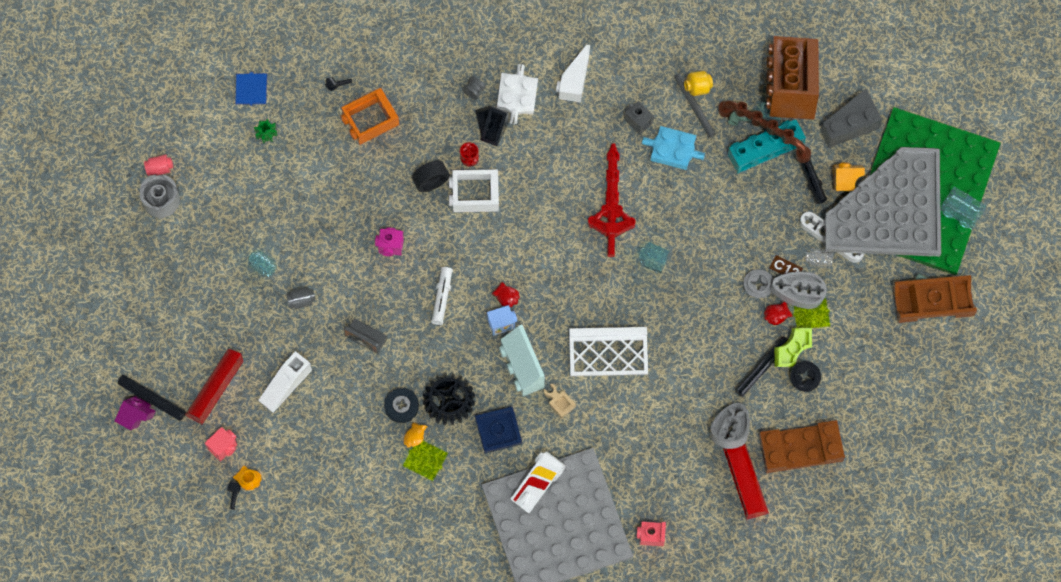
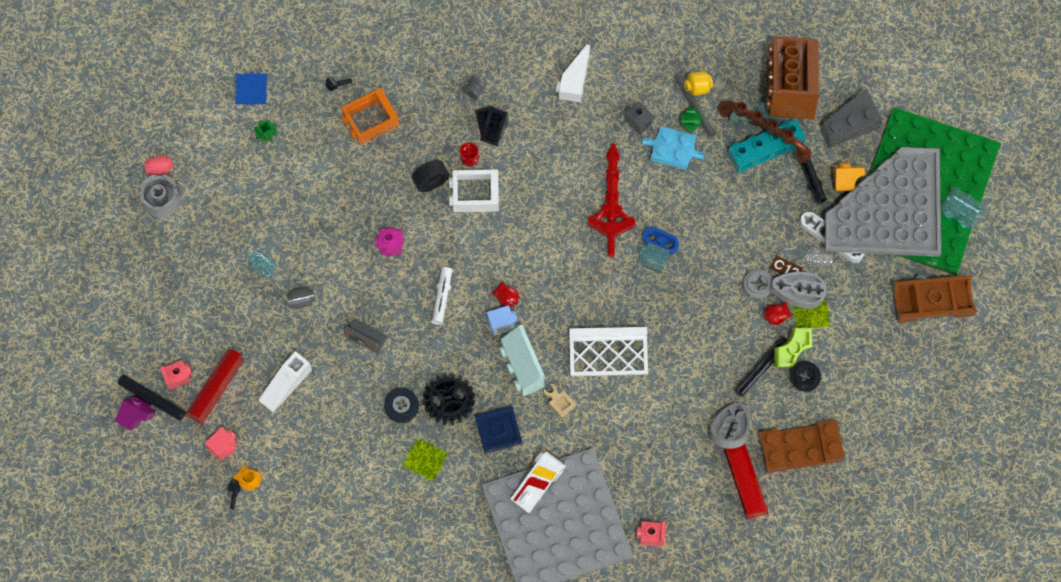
(176, 380): none -> coral brick
(414, 435): light orange animal -> none
(517, 93): white plate -> none
(661, 239): none -> blue plate
(691, 119): none -> green gear

